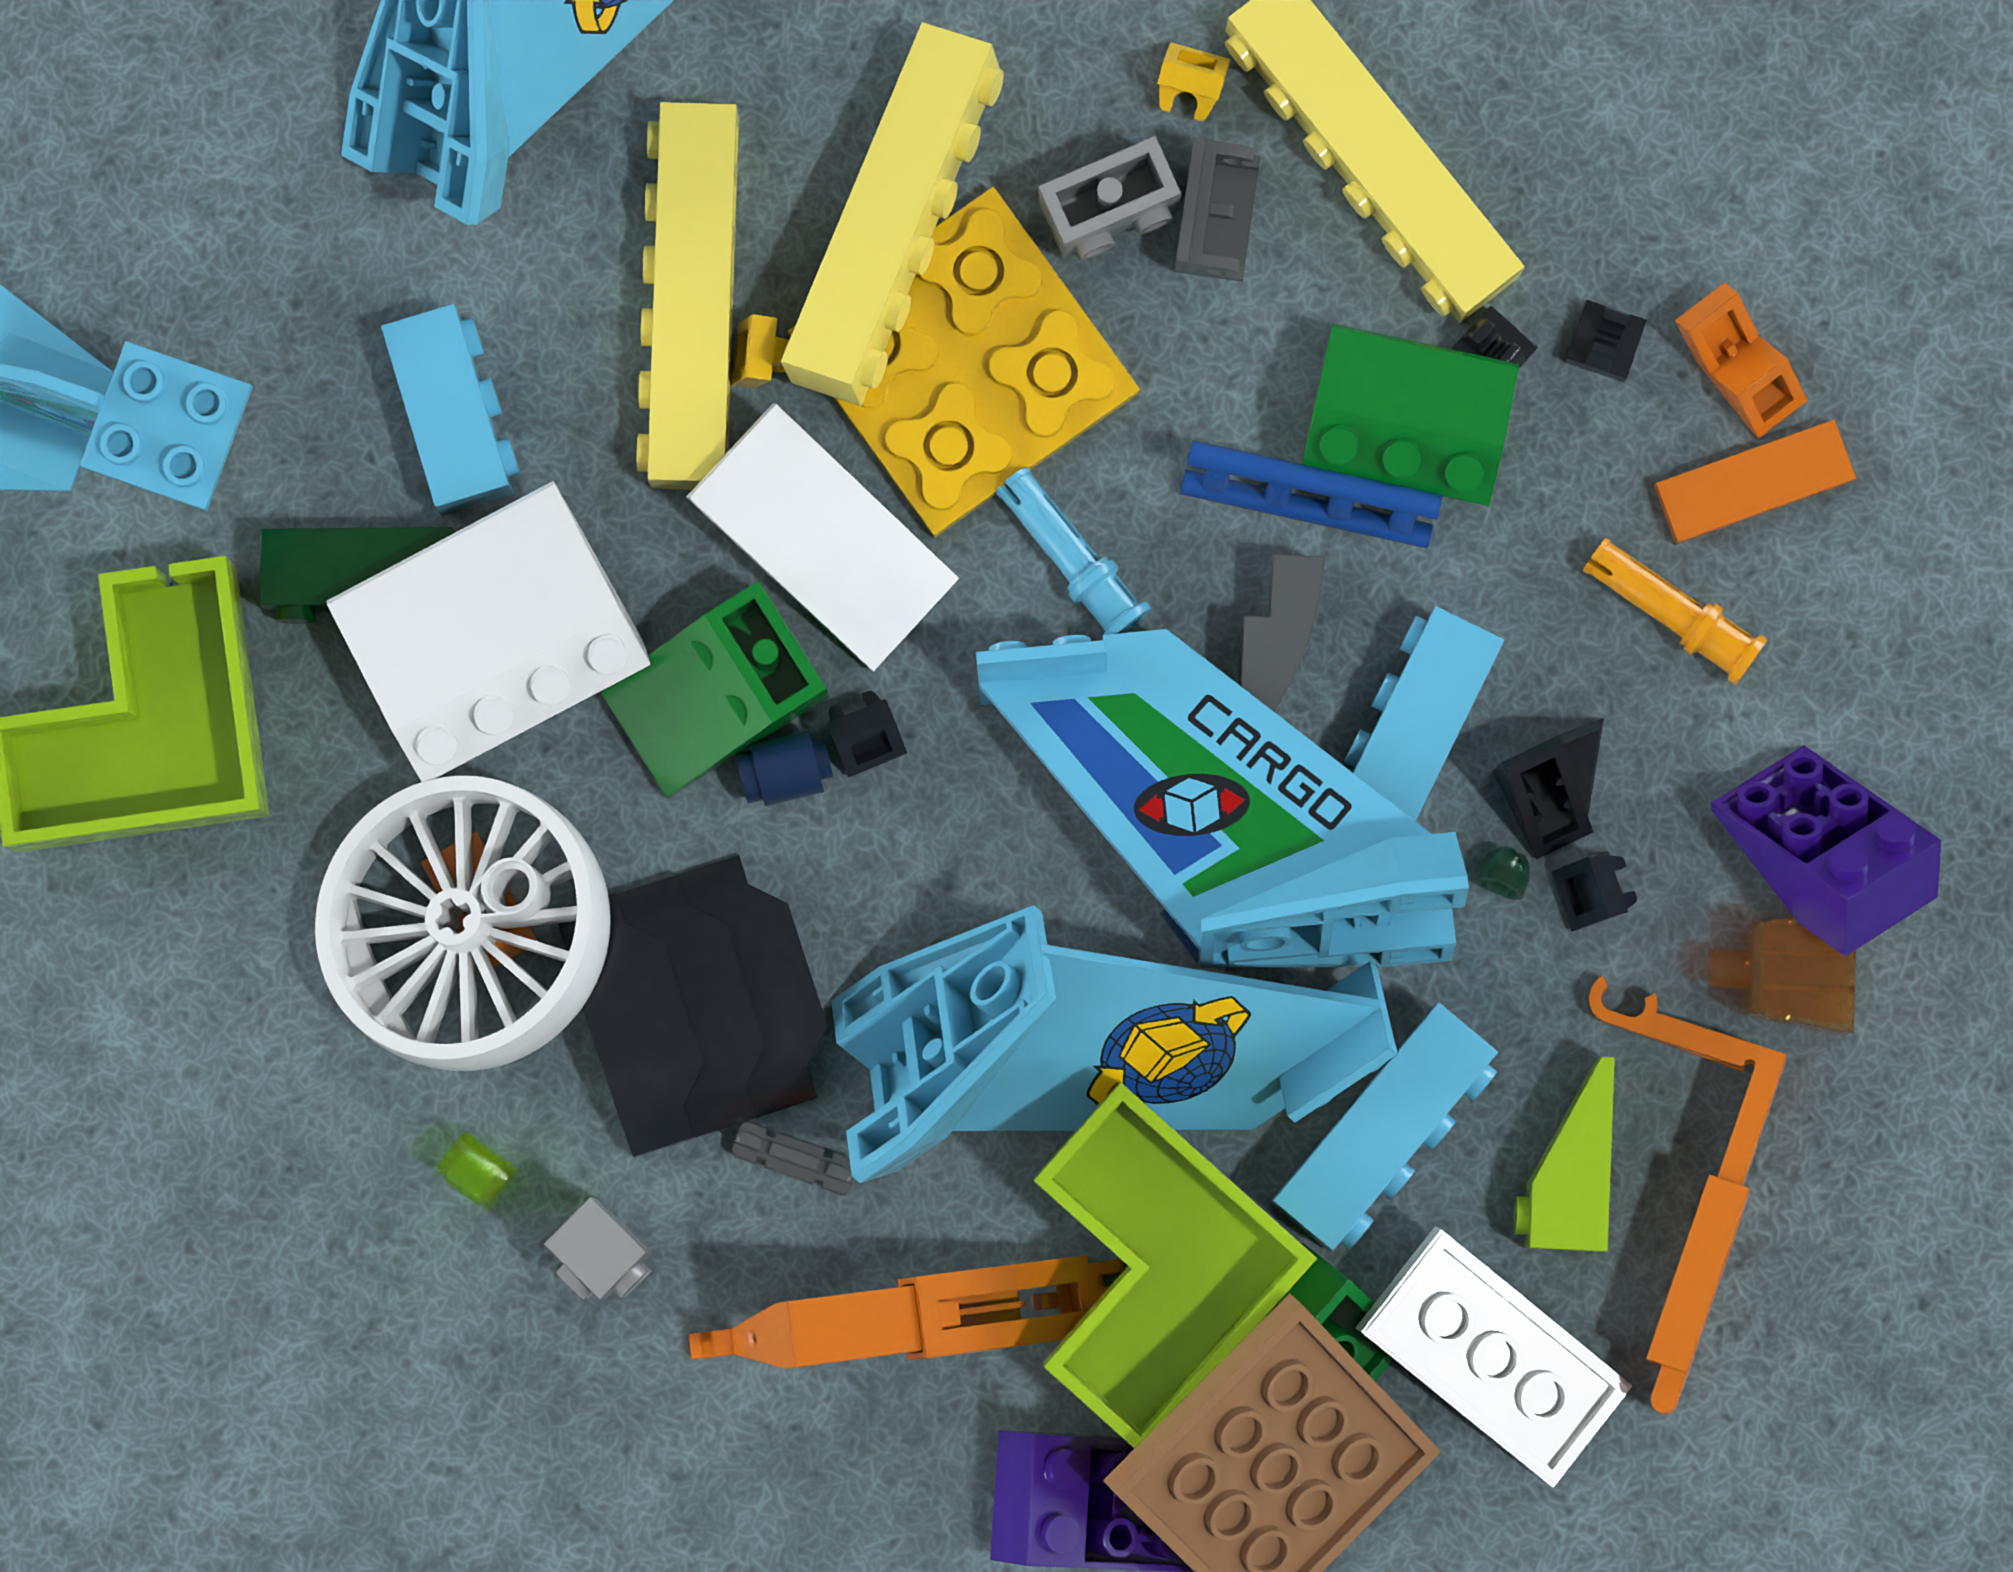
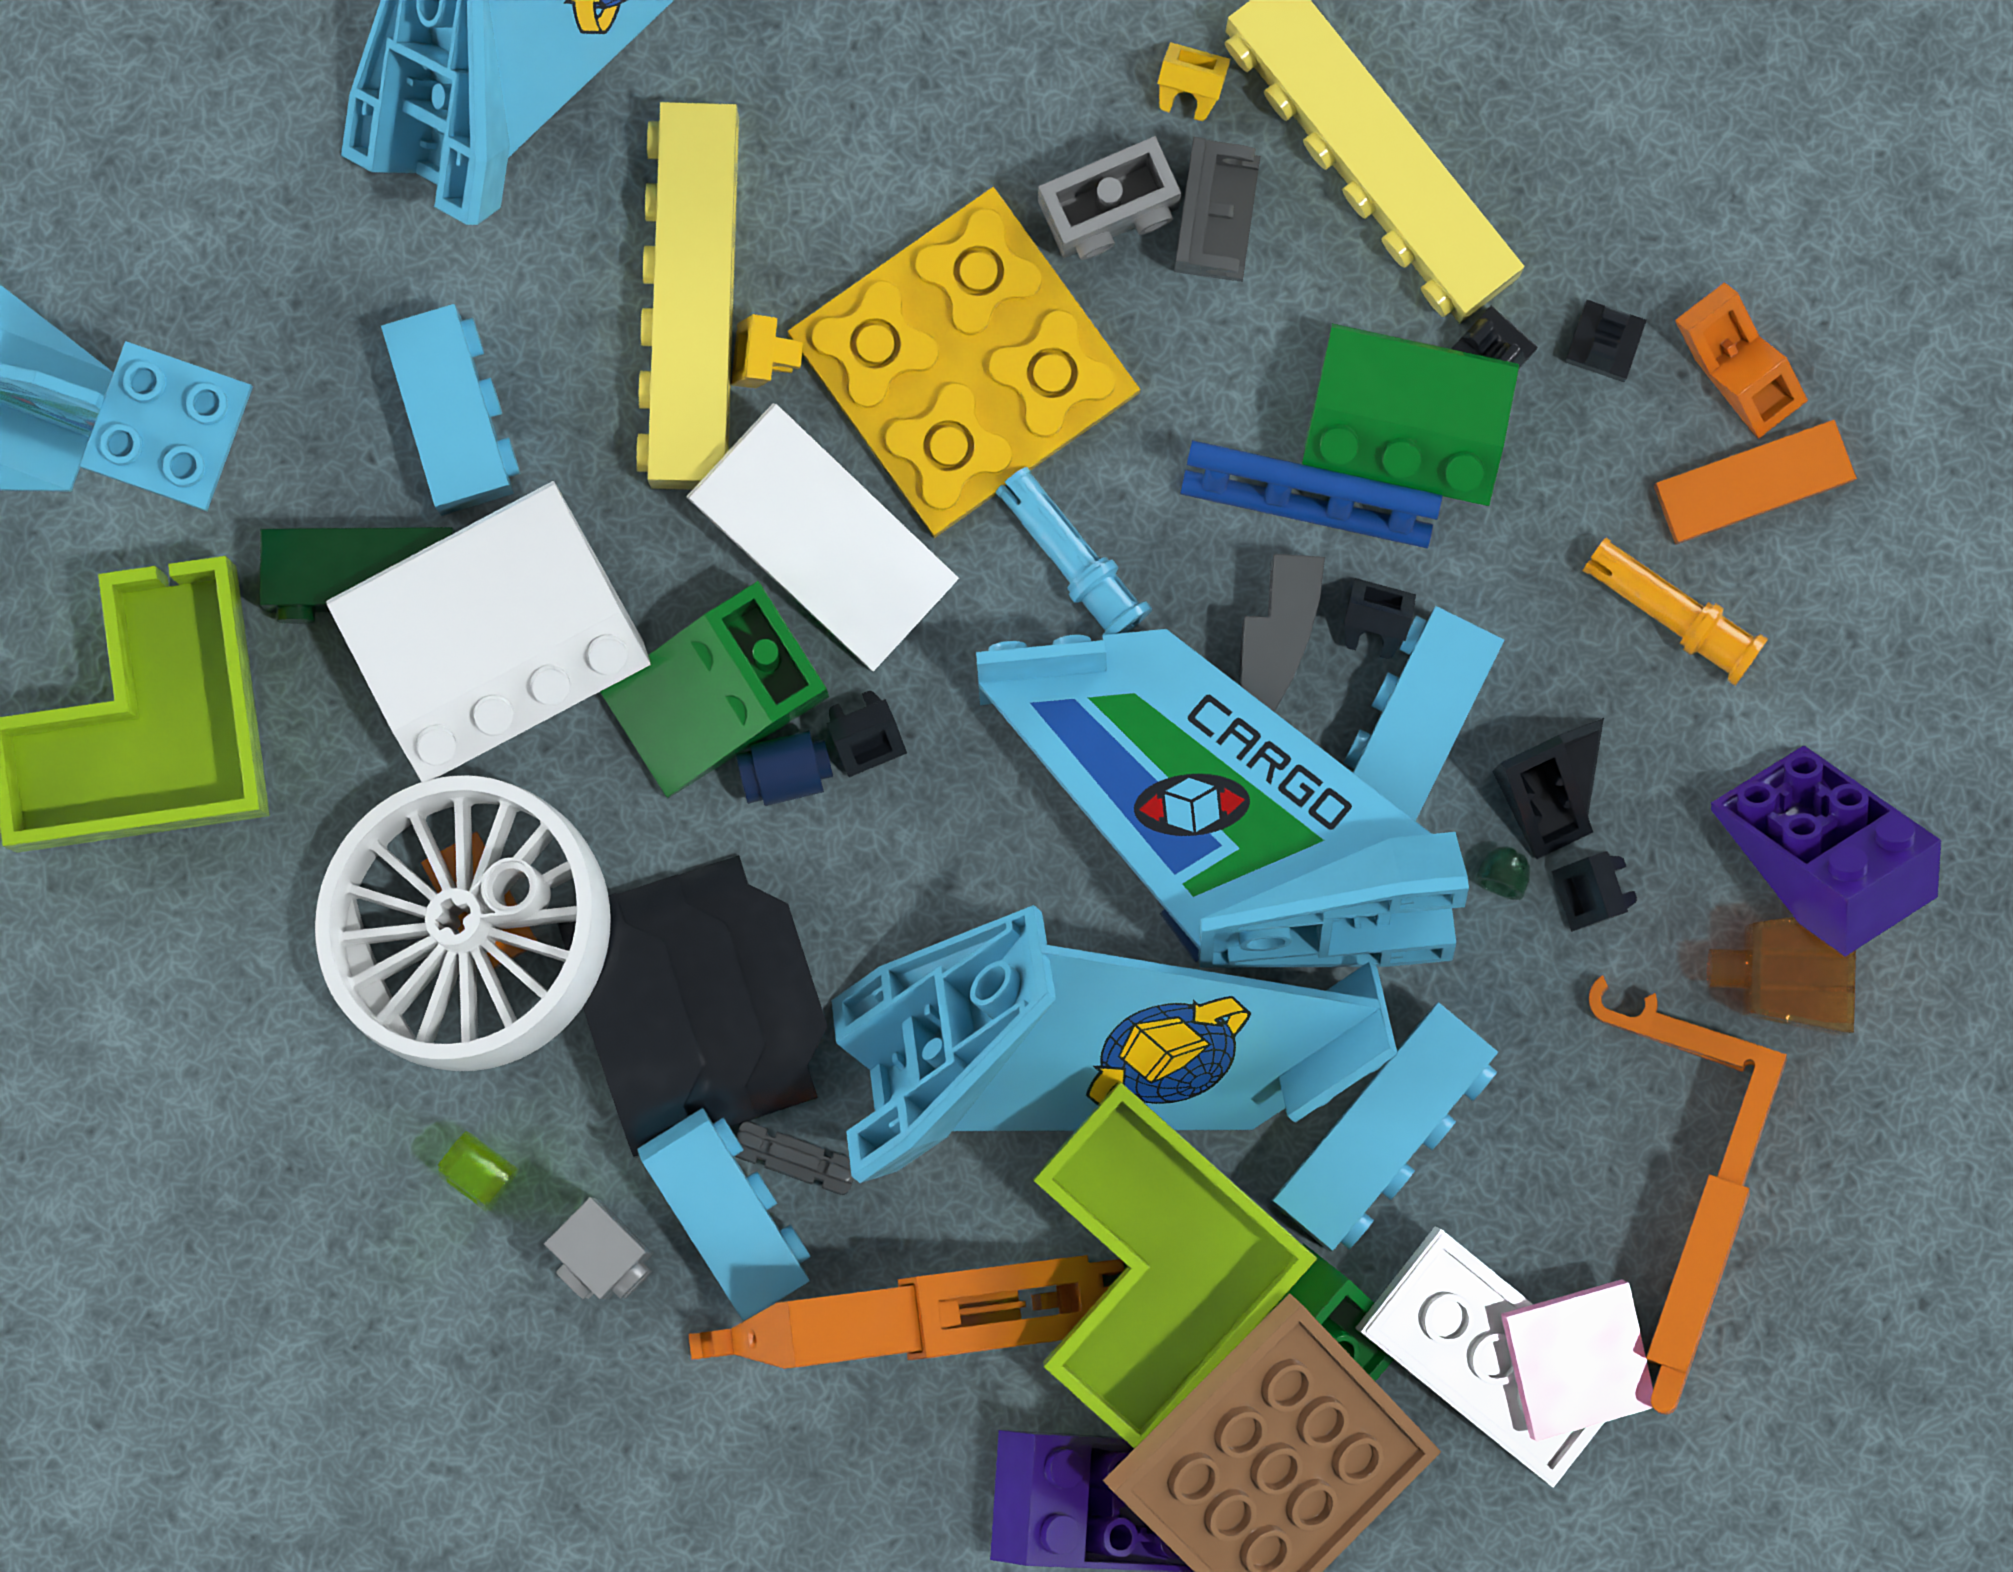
(726, 1212): none -> medium azure brick
(892, 215): light yellow brick -> none
(1378, 611): none -> black tile
(1571, 1183): lime slope -> none
(1578, 1360): none -> tile

